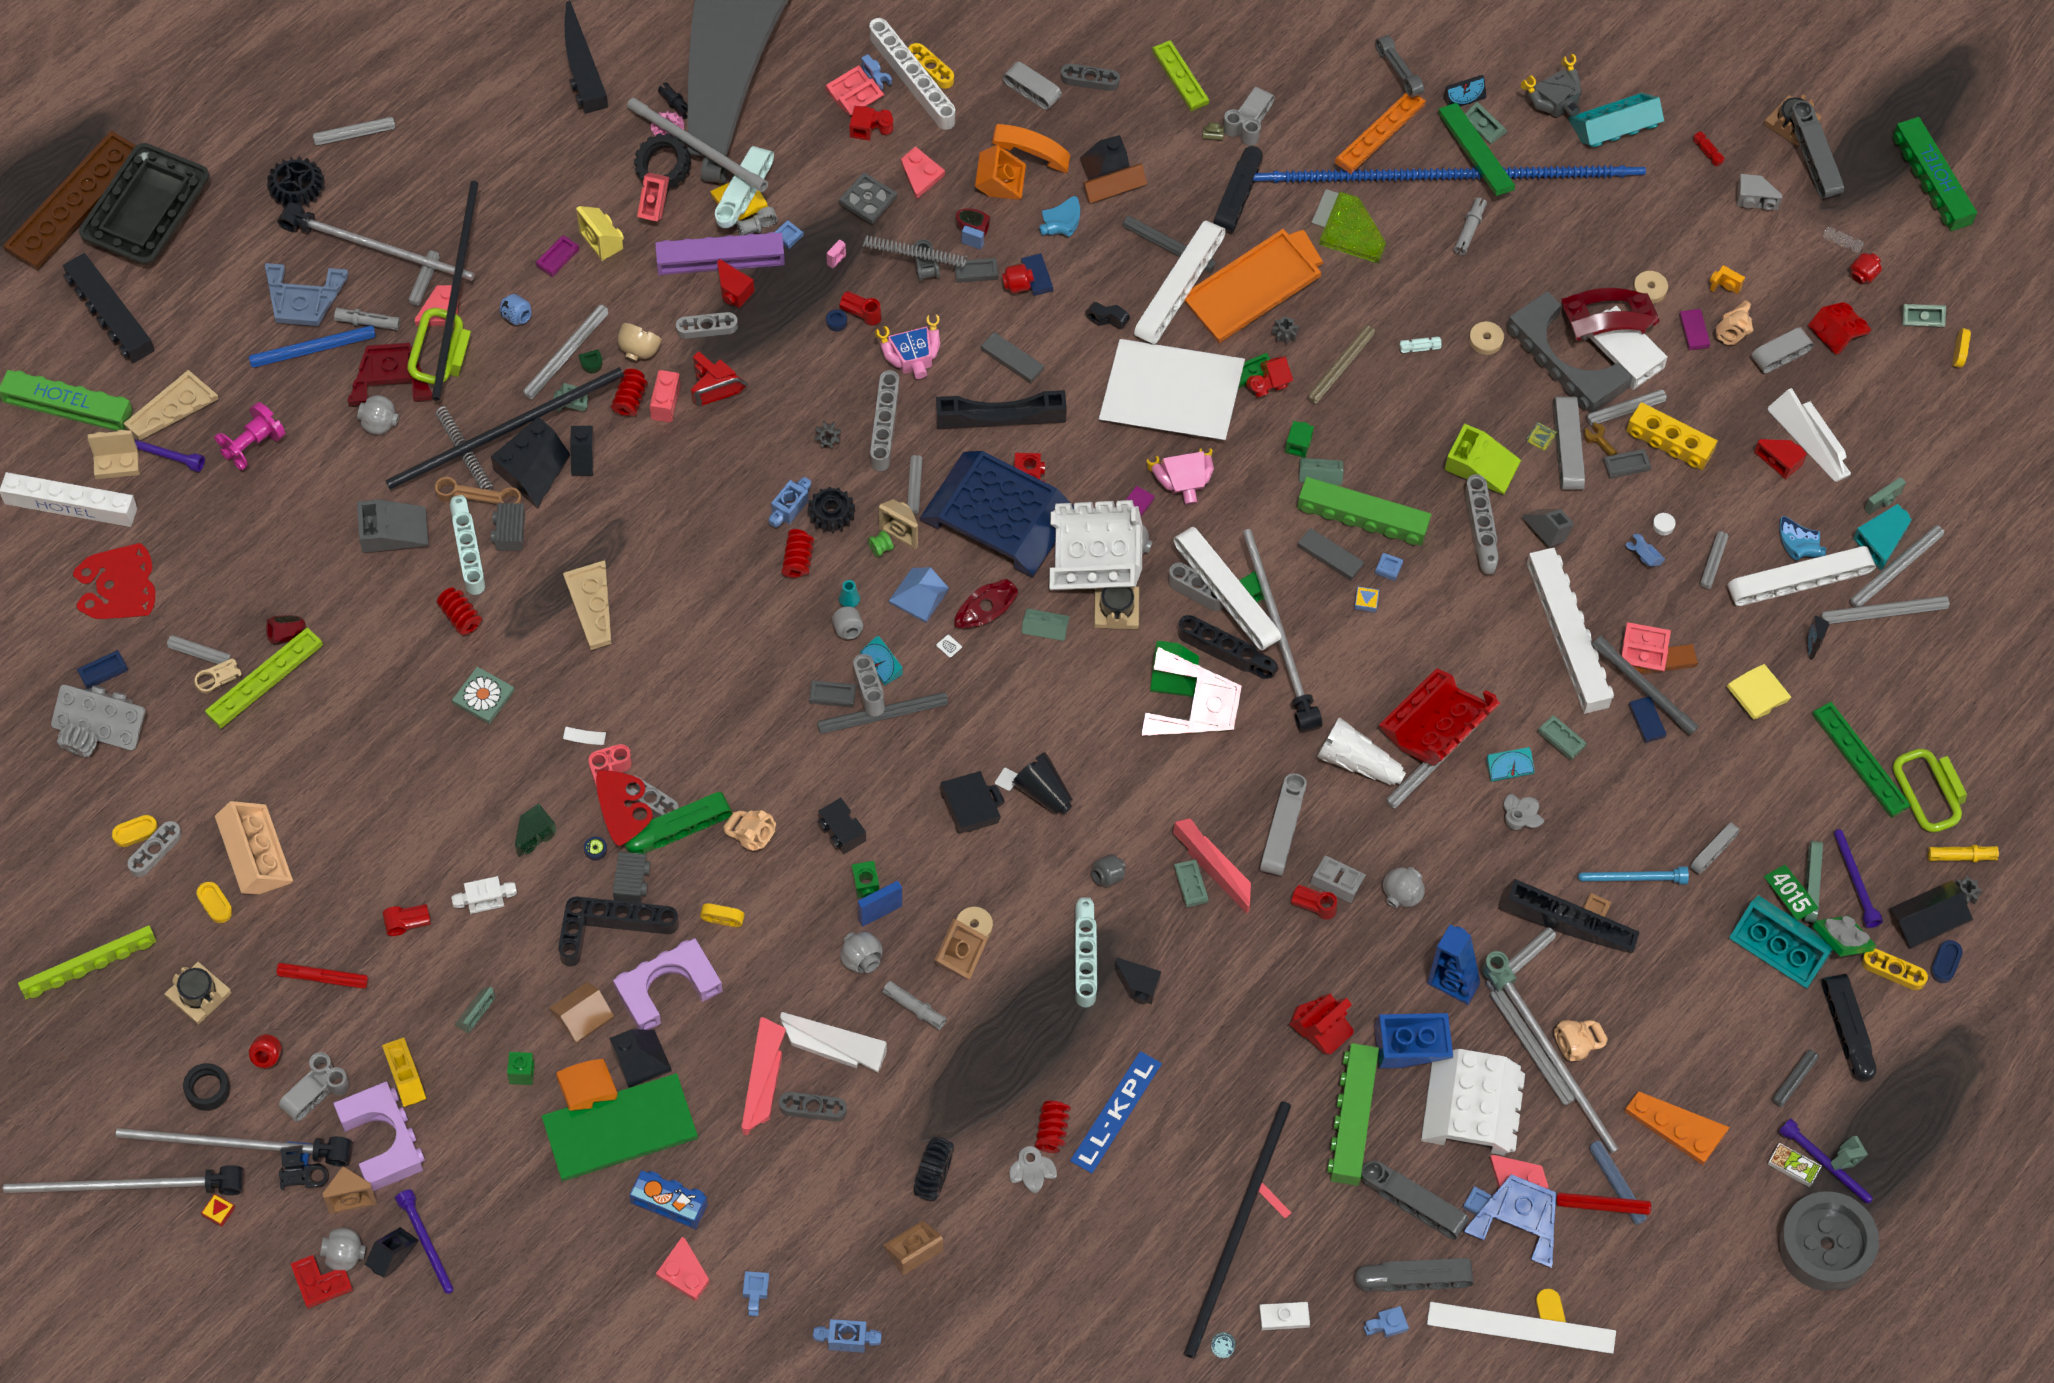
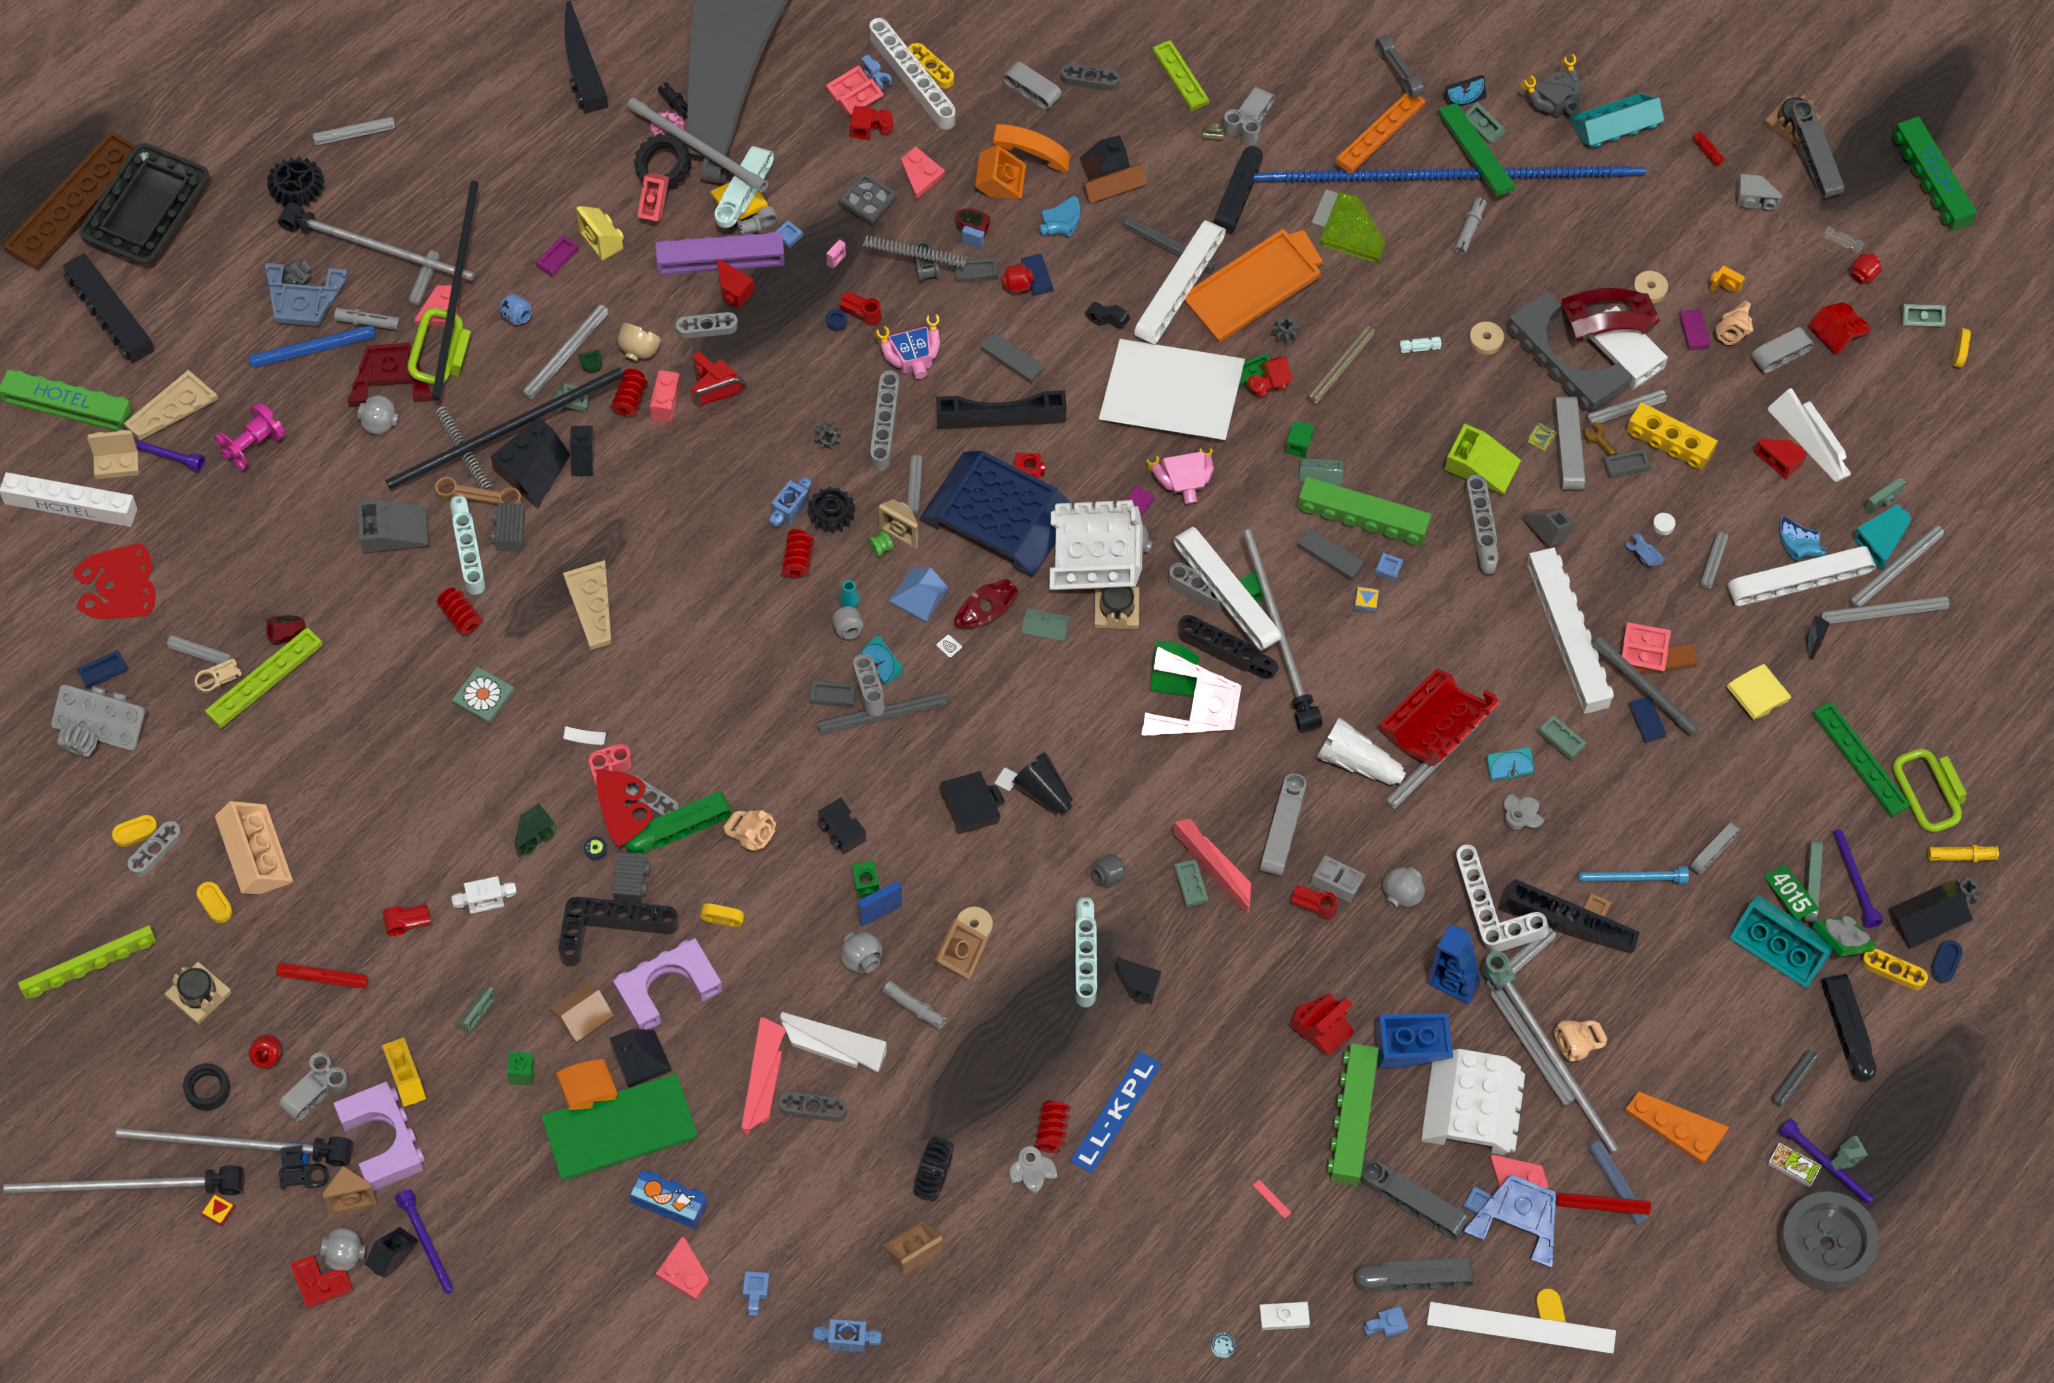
(297, 272): none -> dark grey gear
(1237, 1230): black piece -> none
(1486, 908): none -> white beam

